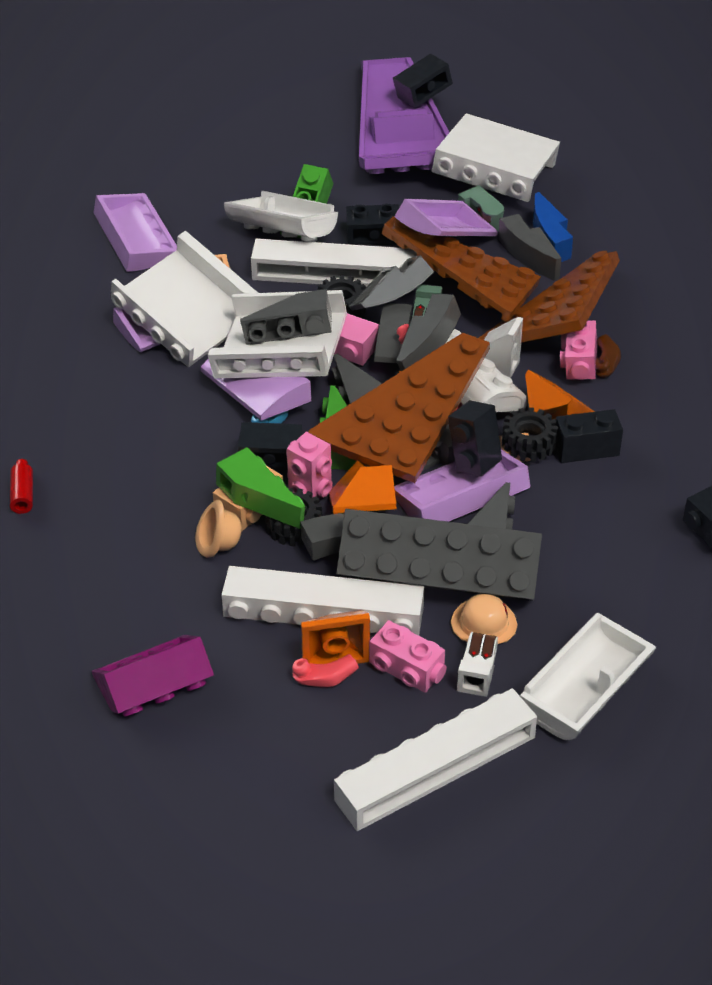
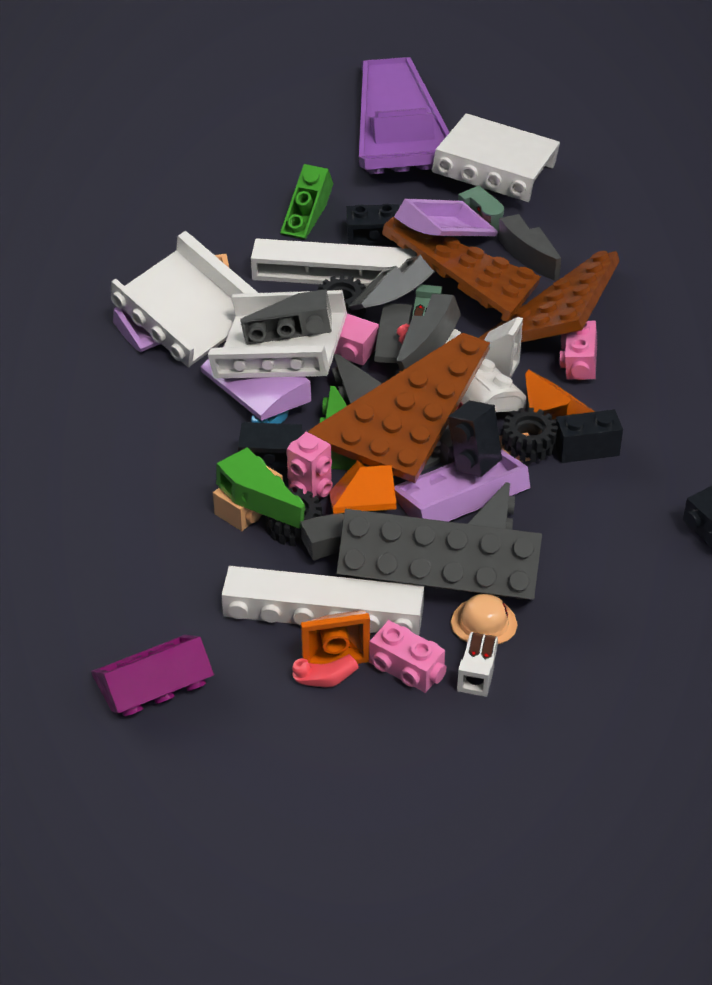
(21, 487): red cylinder -> none
(134, 230): lavender slope -> none
(217, 530): light nougat hat -> none
(284, 214): white container -> none
(422, 80): black brick -> none
(434, 759): white brick -> none
(553, 226): blue slope -> none
(585, 676): white container -> none
(609, 358): reddish brown arm -> none

